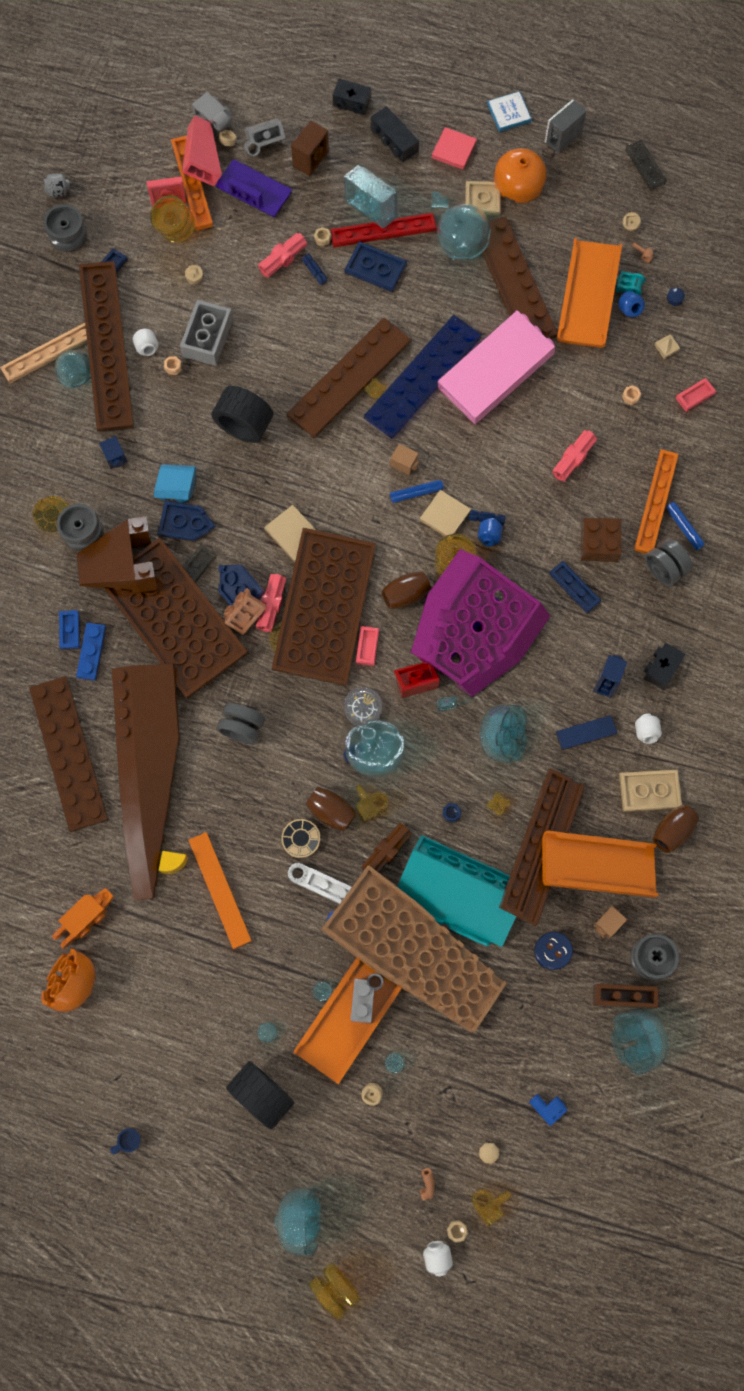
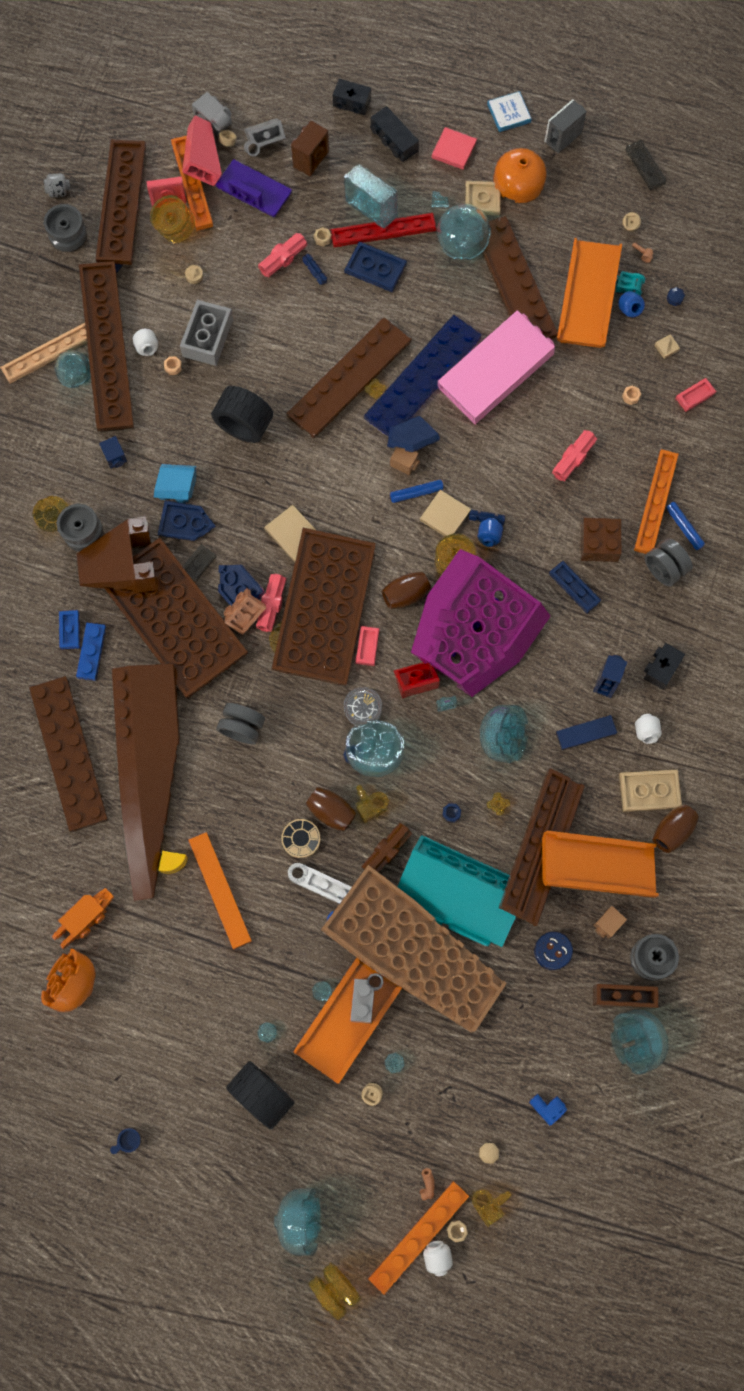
(121, 202): none -> reddish brown plate
(412, 435): none -> dark blue tile
(418, 1237): none -> orange plate

